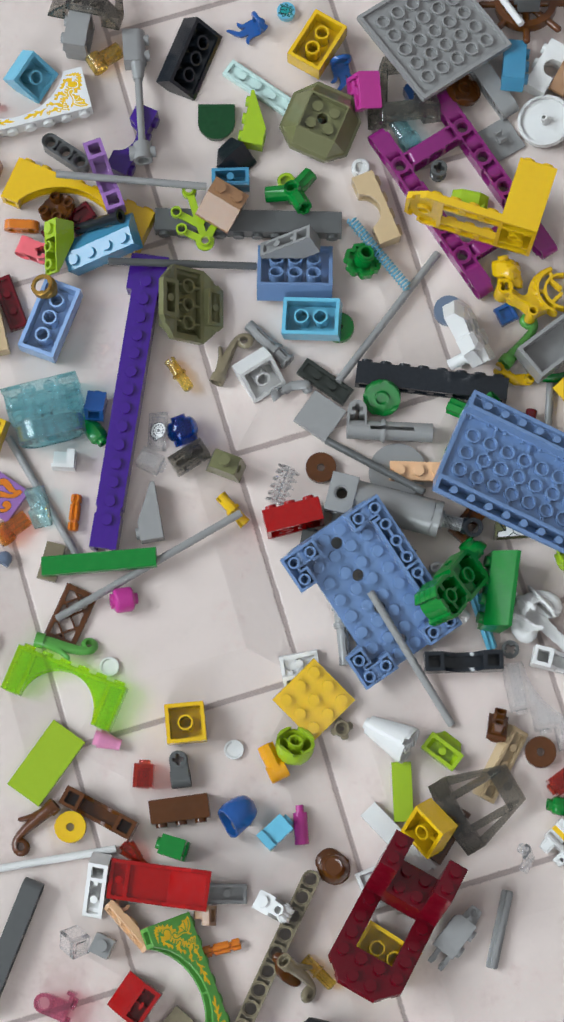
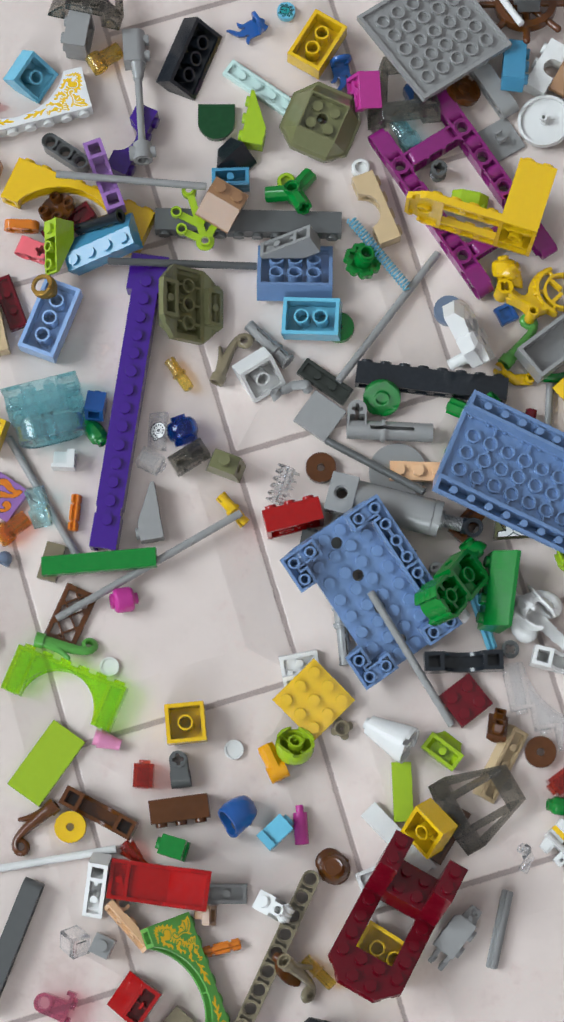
(465, 700): none -> dark red plate

